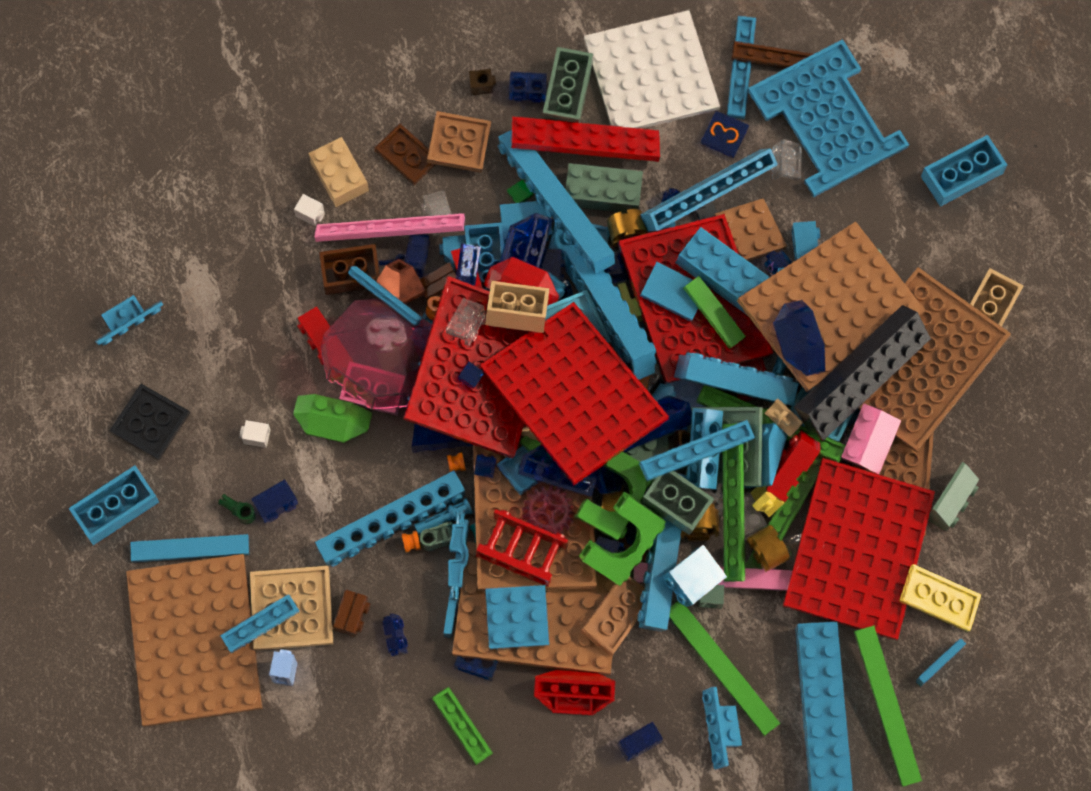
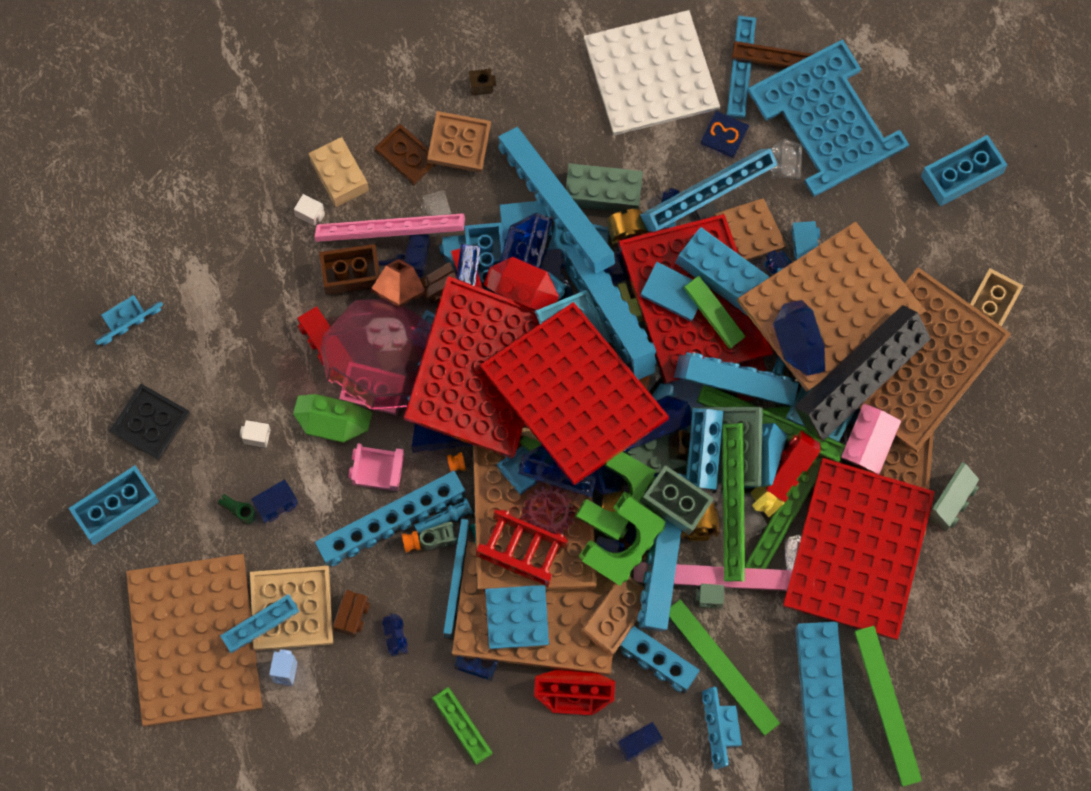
(189, 548): dark azure tile -> none
(376, 468): none -> bright pink panel
(384, 295): dark azure axle -> none
(431, 308): orange wheel -> none
(457, 566): dark azure piece -> none
(467, 321): clear bracket -> none
(470, 375): clear blue tile -> none
(485, 466): clear blue tile -> none
(517, 306): tan brick -> none
(519, 192): green tile -> none
(528, 82): clear blue brick -> none
(568, 85): sand green brick -> none
(585, 139): red plate -> none
(654, 649): none -> dark azure brick
(694, 576): panel -> none
(696, 450): dark azure tile -> none
(768, 548): pearl gold brick -> none
(784, 417): tan hips -> none
(939, 663): dark azure tile -> none
(940, 598): light yellow tile -> none

